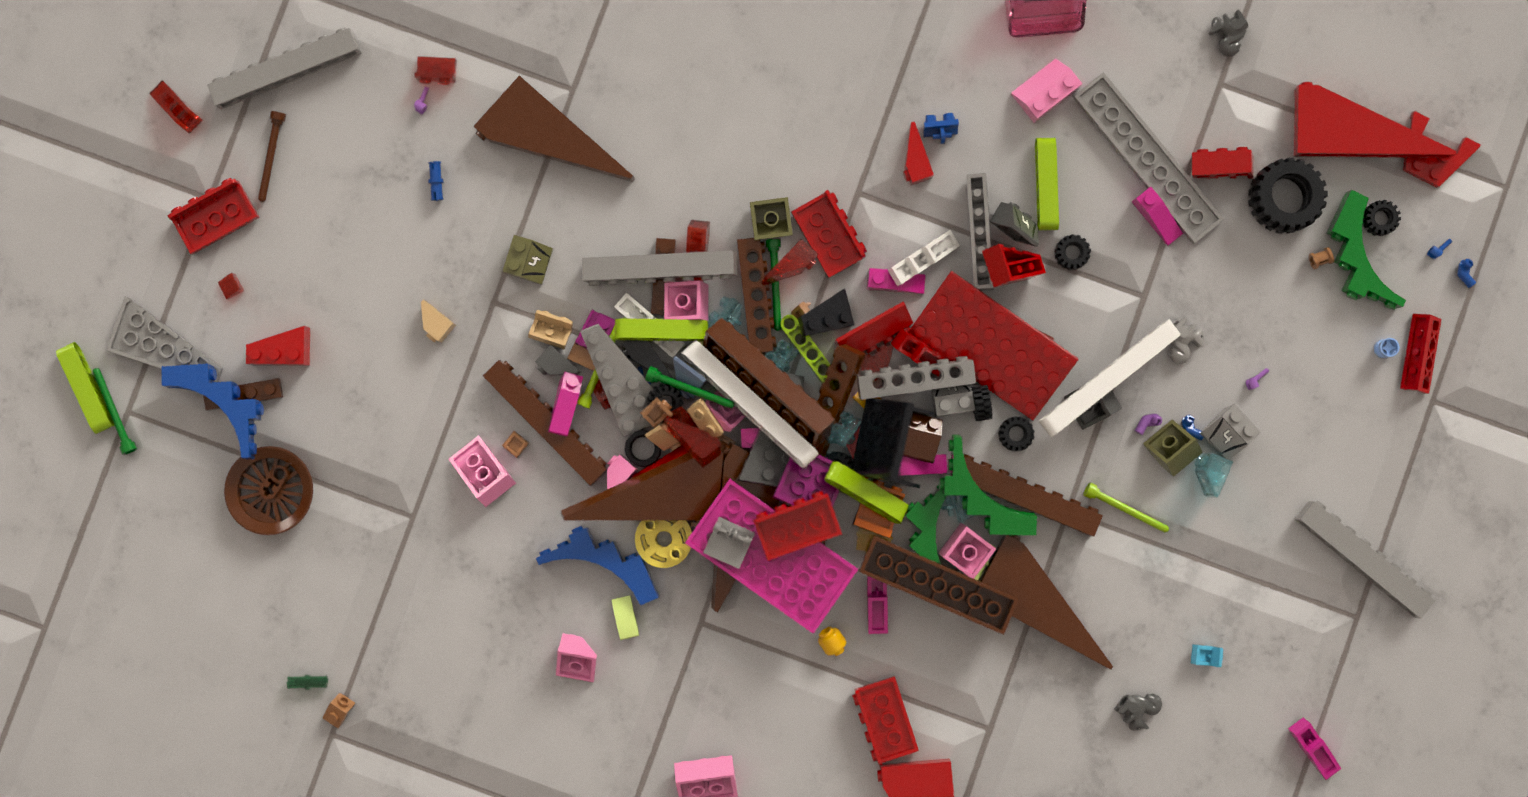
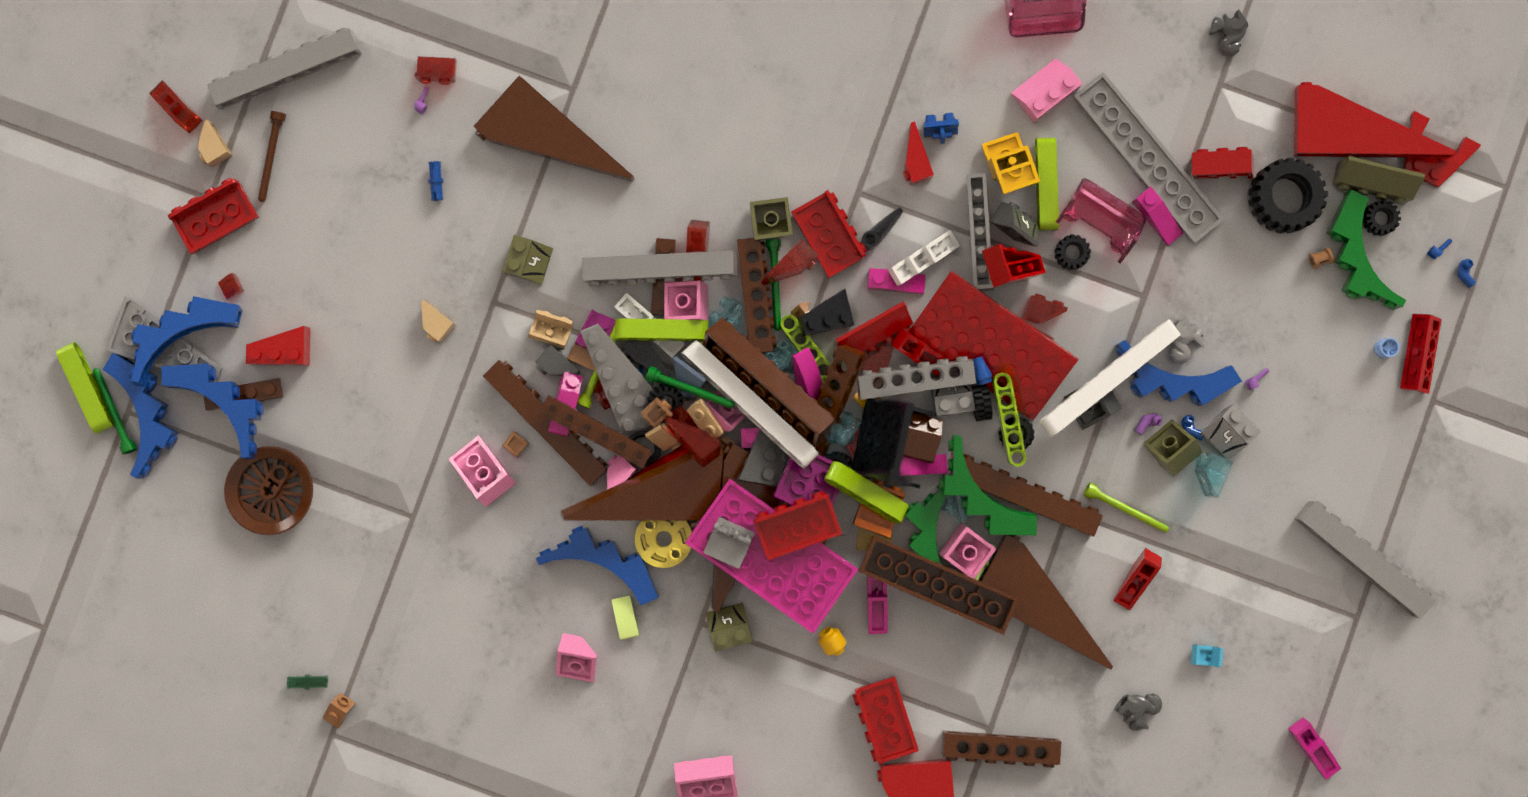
(149, 409): none -> blue arch
(174, 325): none -> blue arch
(212, 146): none -> tan slope
(595, 431): none -> reddish brown brick
(729, 627): none -> olive slope
(807, 373): none -> dark pink slope
(881, 229): none -> black piece
(982, 372): none -> blue cone
(1010, 163): none -> yellow bracket
(1015, 427): none -> lime beam
(1041, 310): none -> clear red slope
(1051, 747): none -> reddish brown brick
(1106, 215): none -> clear pink windscreen
(1138, 578): none -> red slope
(1172, 386): none -> blue arch
(1377, 179): none -> olive slope

